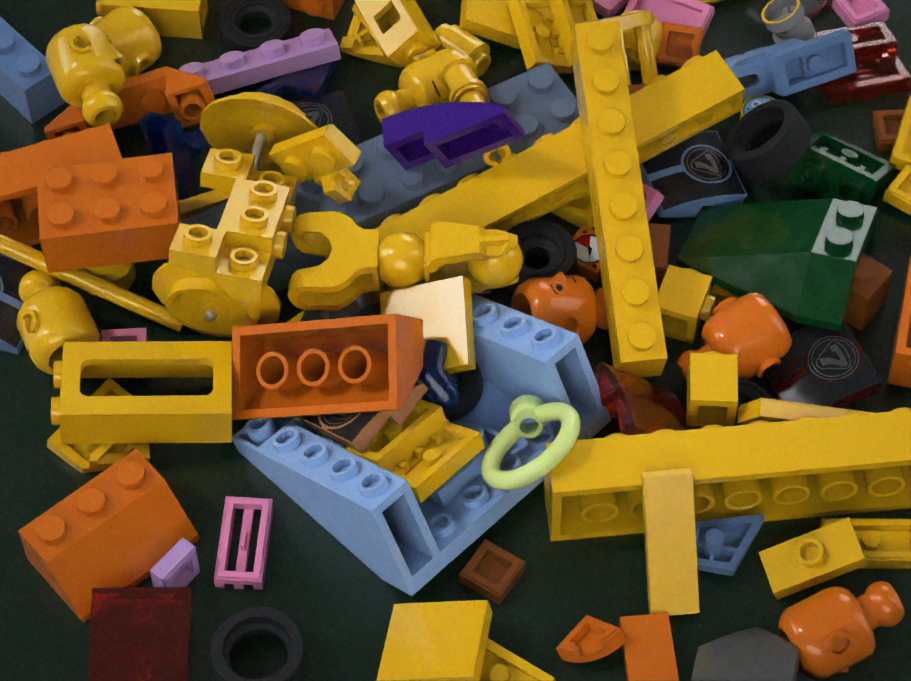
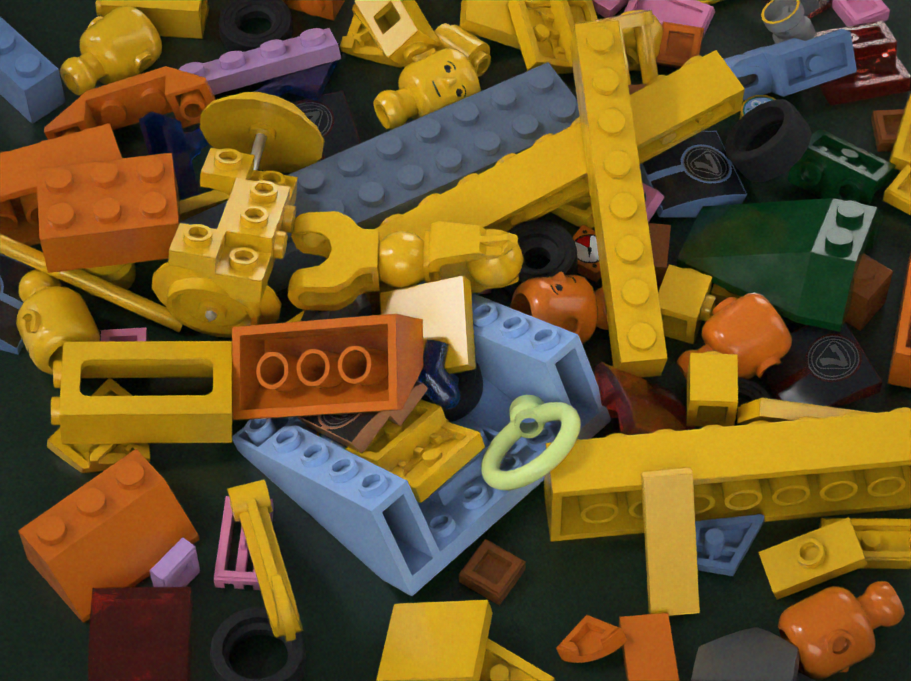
(87, 72): yellow piece -> none
(251, 507): none -> yellow piece
(320, 156): yellow hinge -> none
(448, 132): dark purple slope -> none
(459, 76): yellow pin -> none

